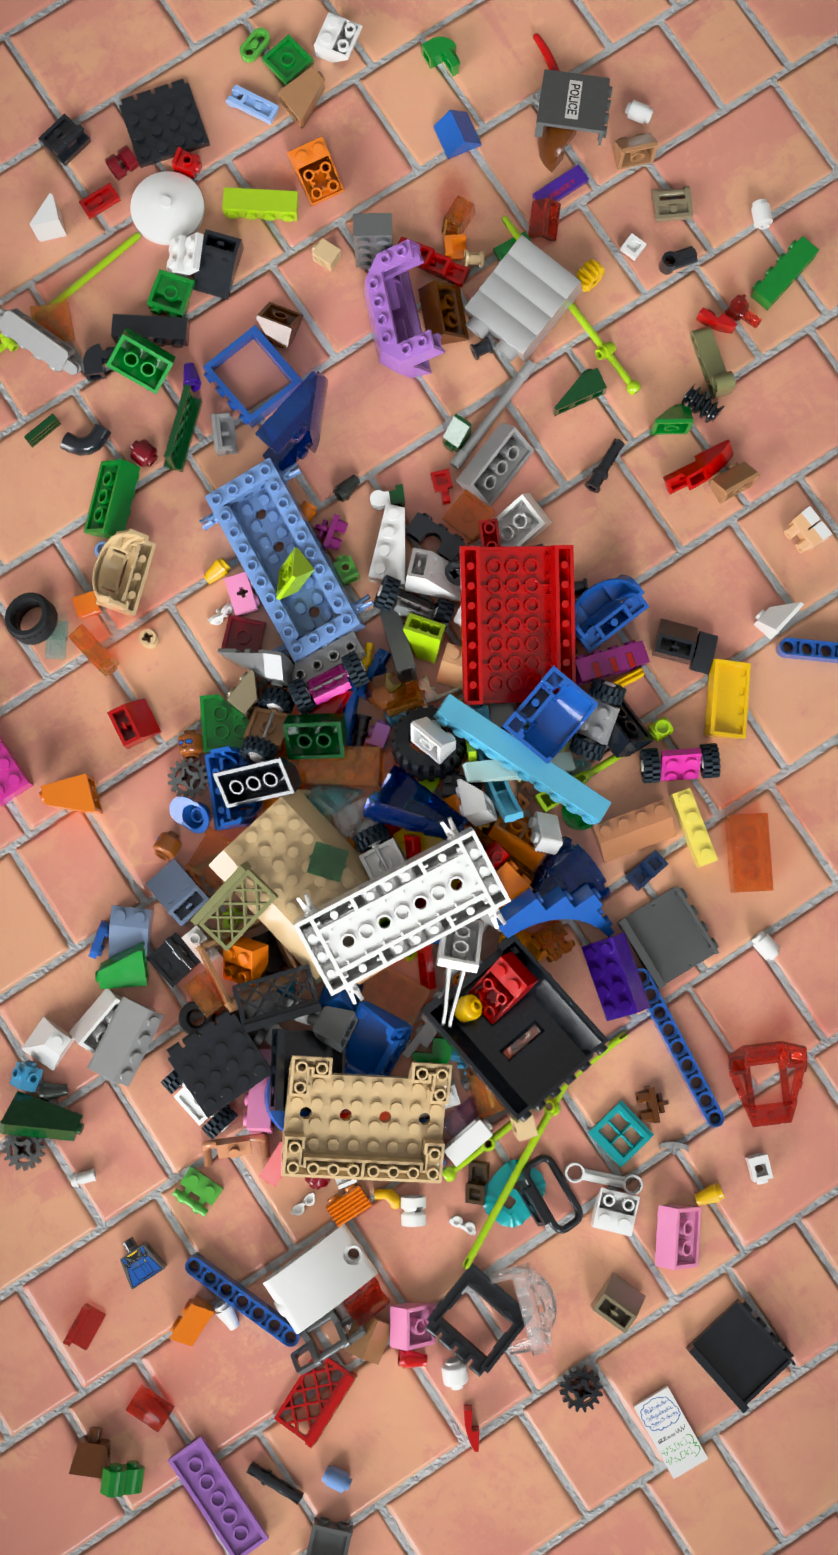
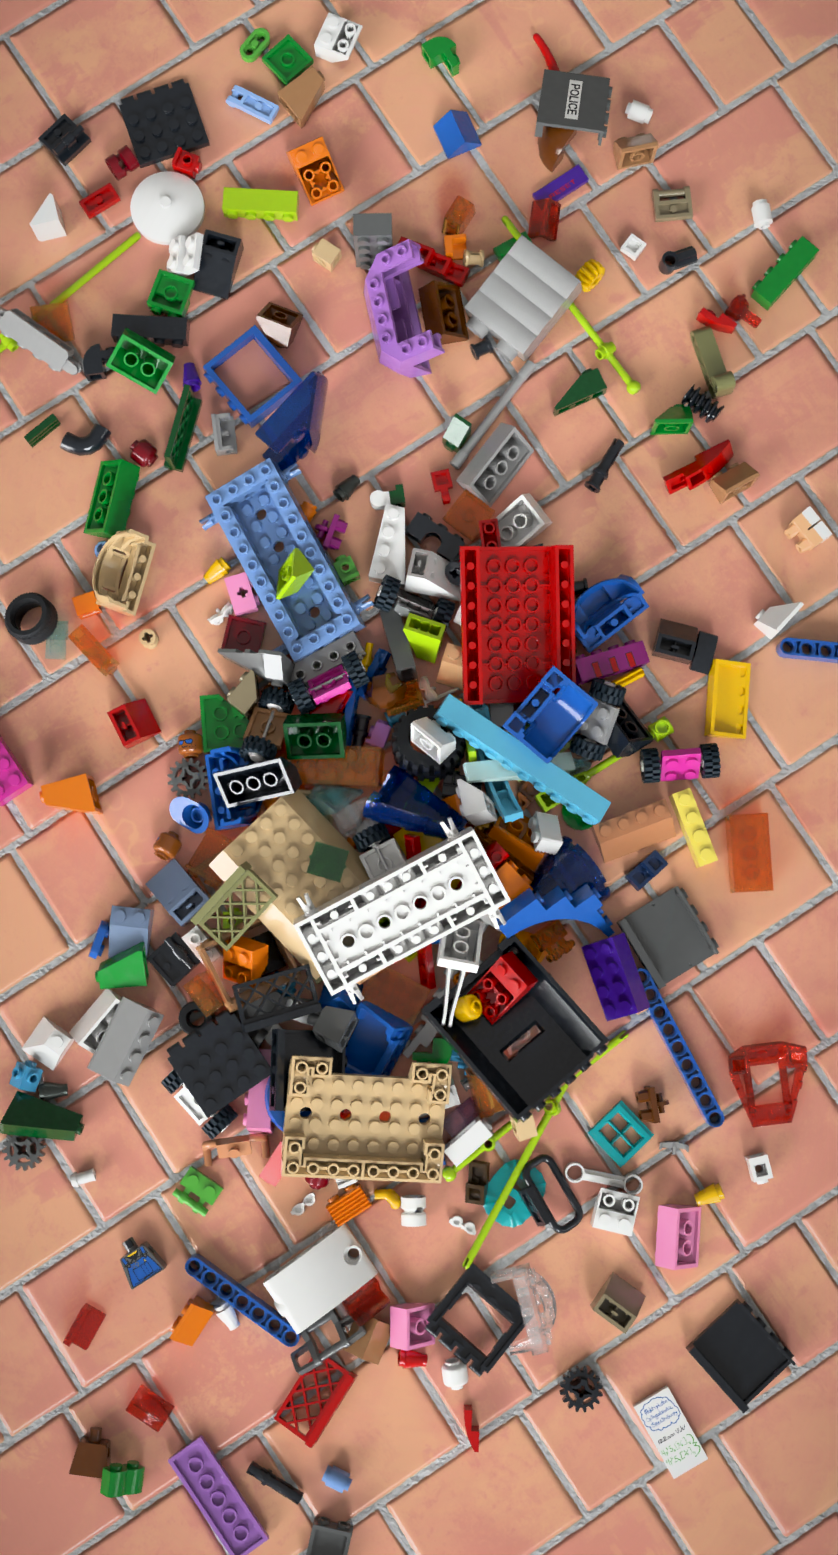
(765, 945): white brick -> none

